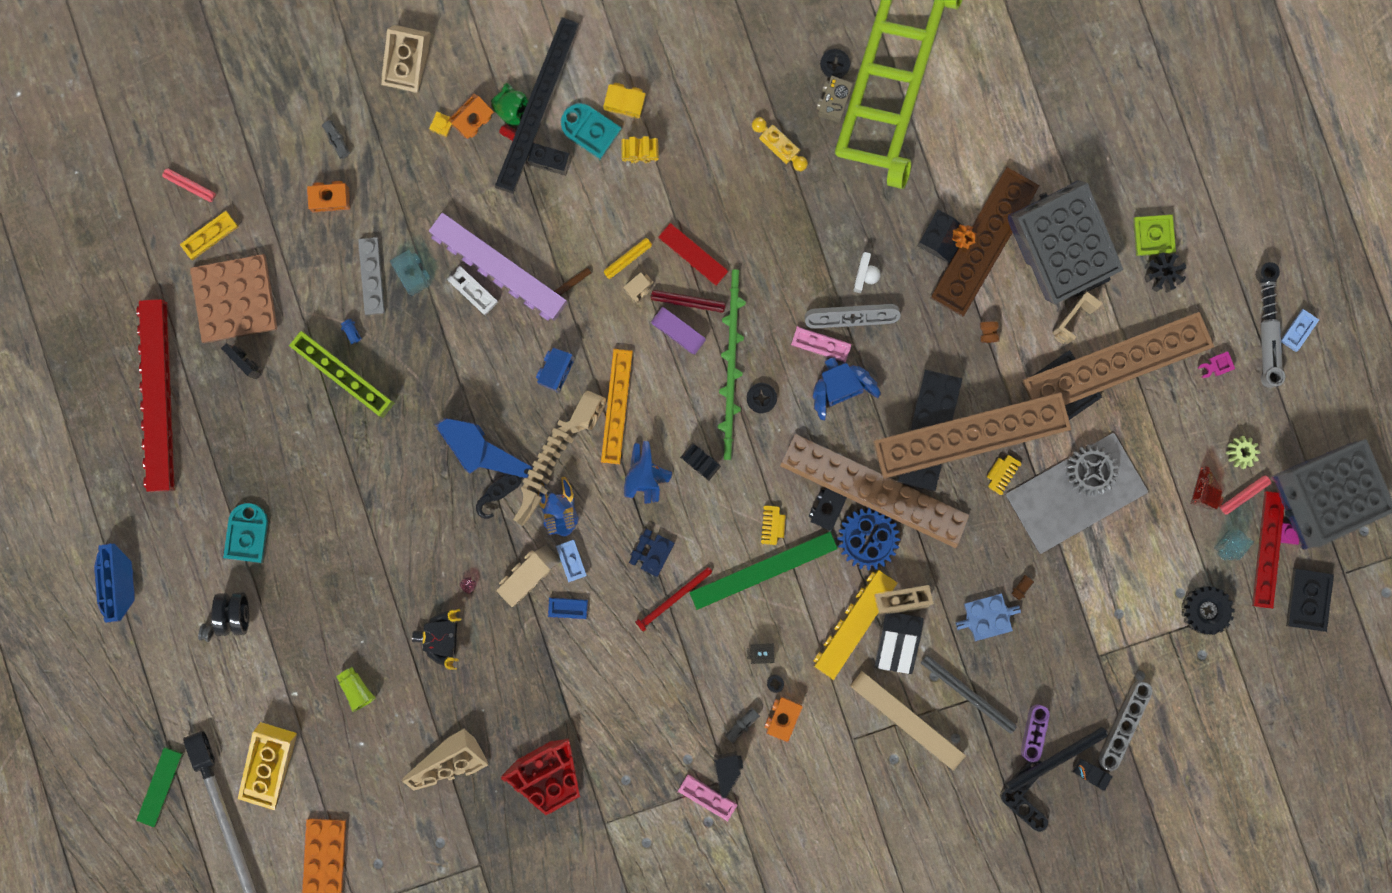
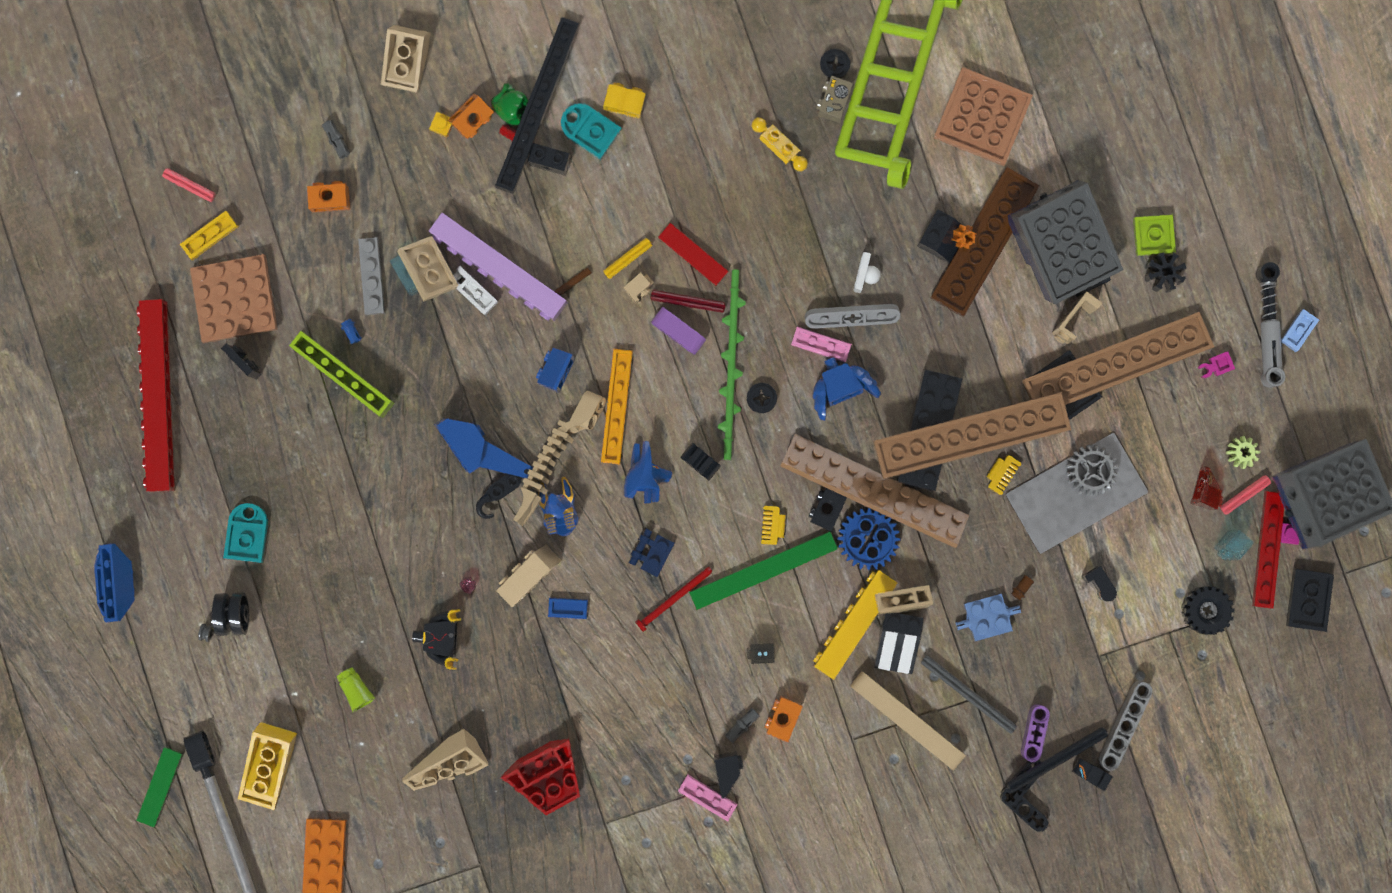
(427, 268): none -> tan plate
(571, 560): light blue plate -> none
(639, 149): yellow gear -> none
(779, 679): black bush -> none
(983, 116): none -> nougat plate
(989, 332): dark orange wheel -> none
(1103, 585): none -> black leg

